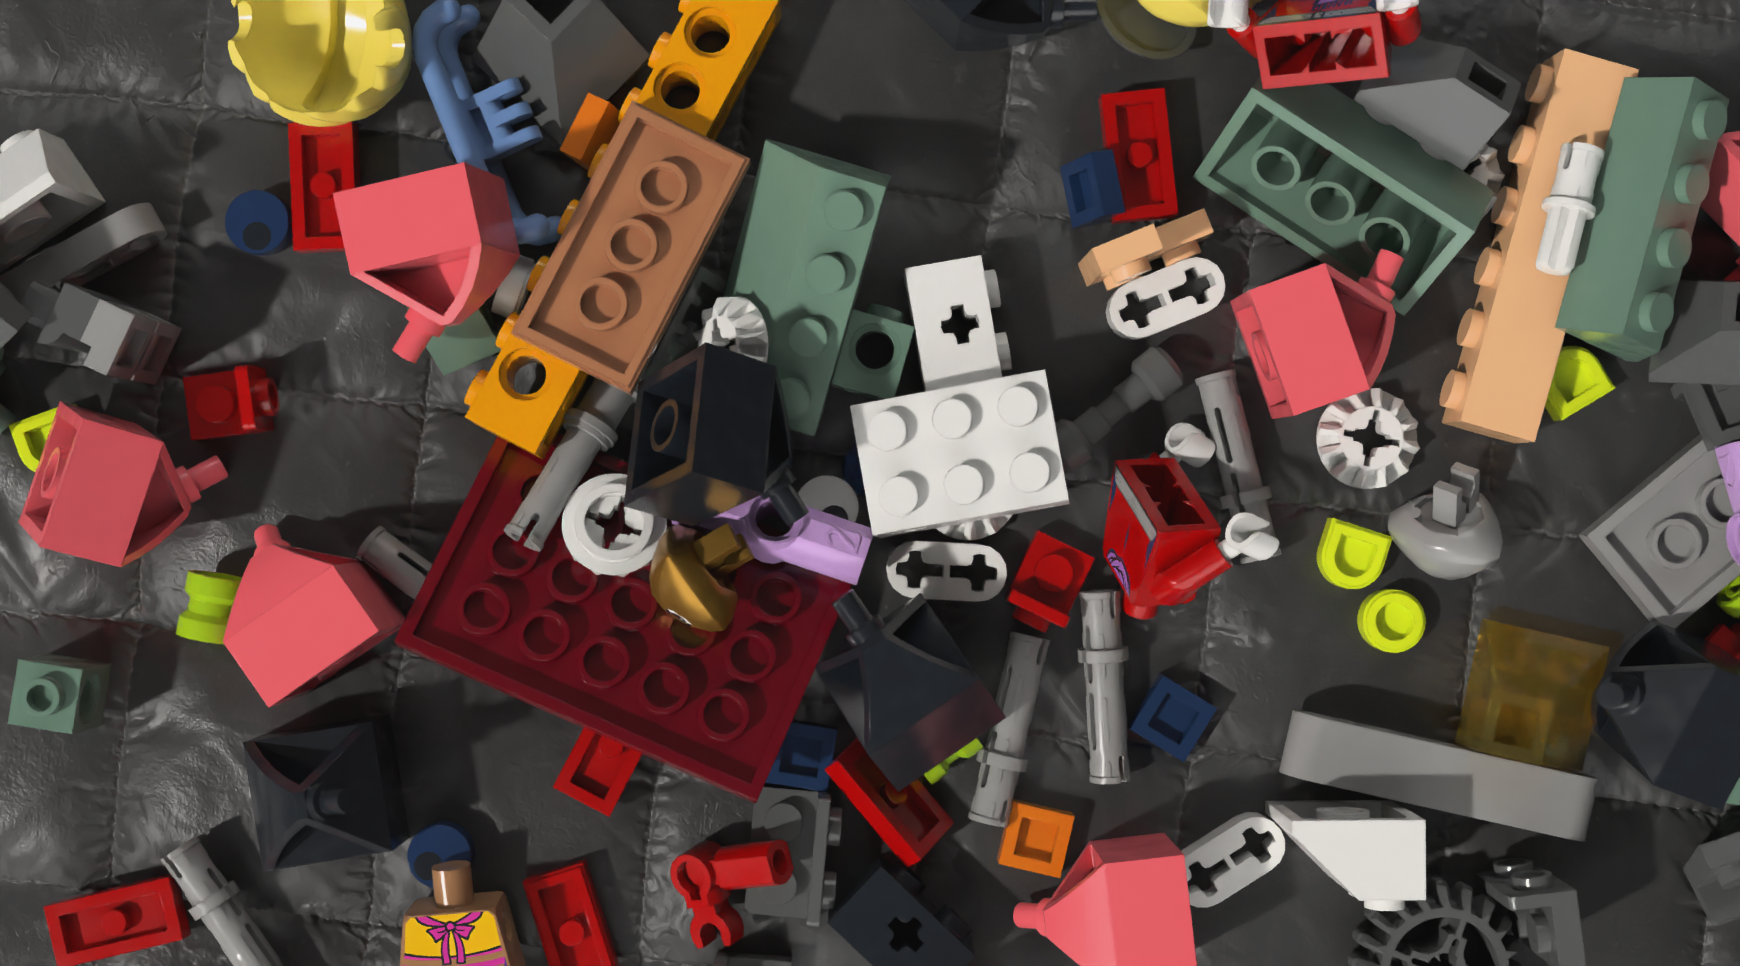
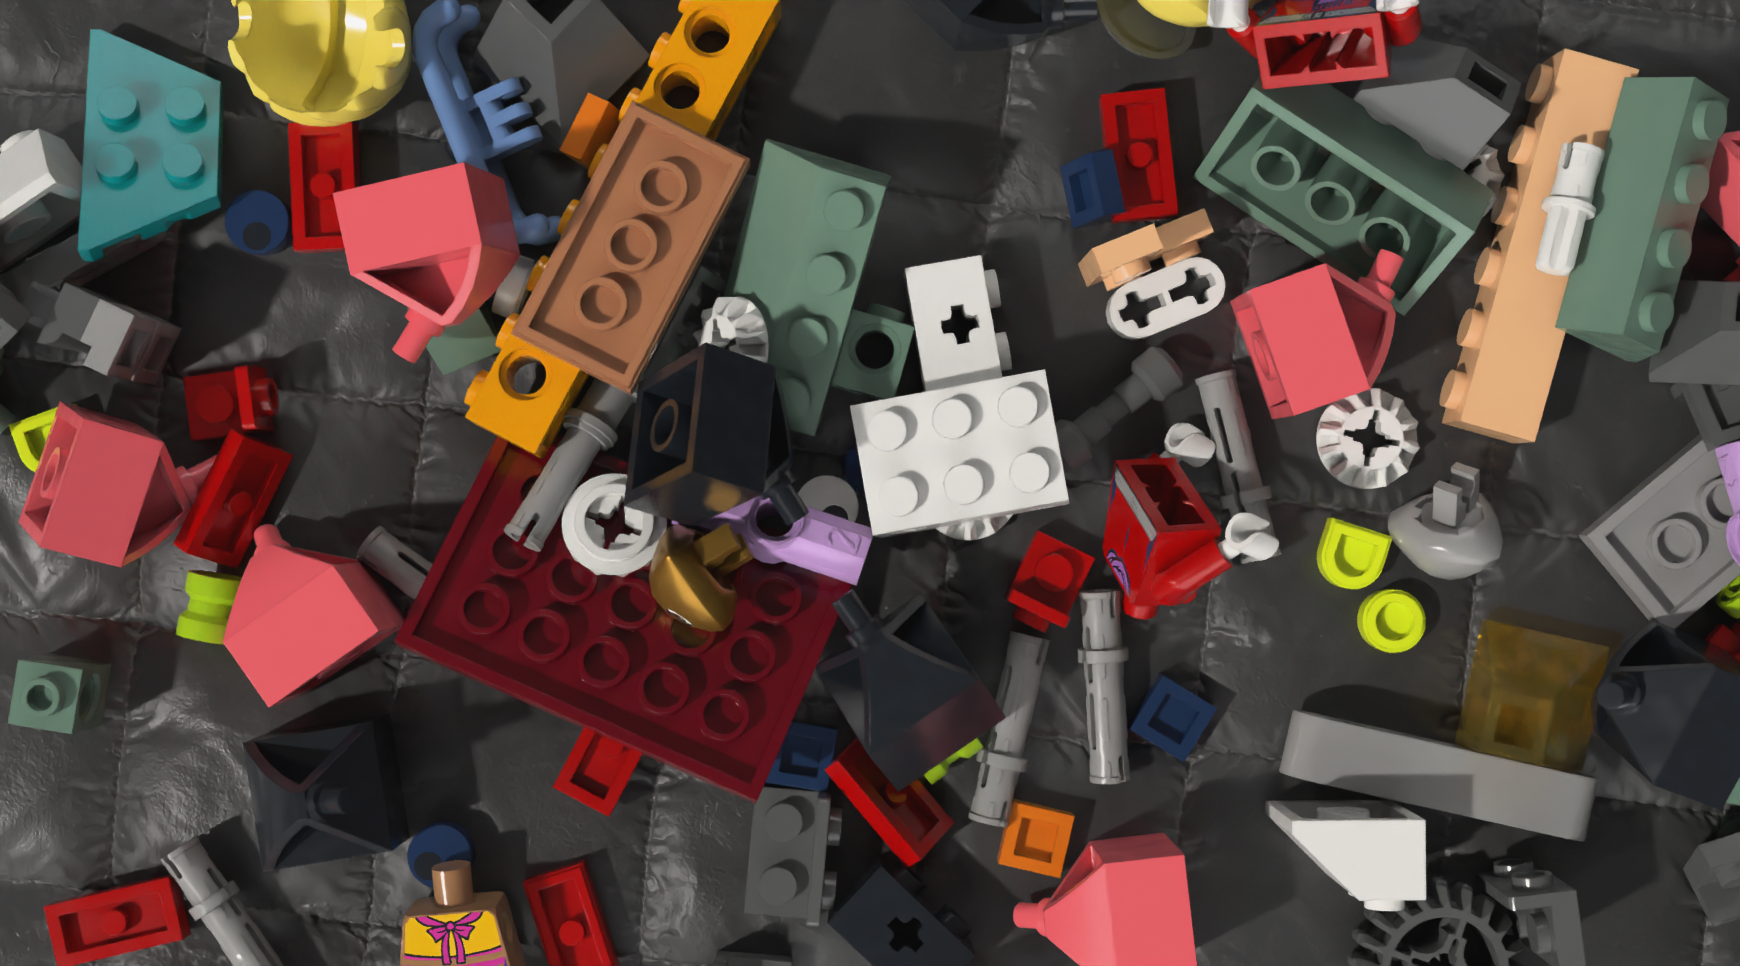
(146, 144): none -> teal wing
(233, 499): none -> red plate
(712, 870): red bar -> none
(944, 586): white beam -> none
(1240, 870): white beam -> none
(1576, 382): neon yellow tile -> none

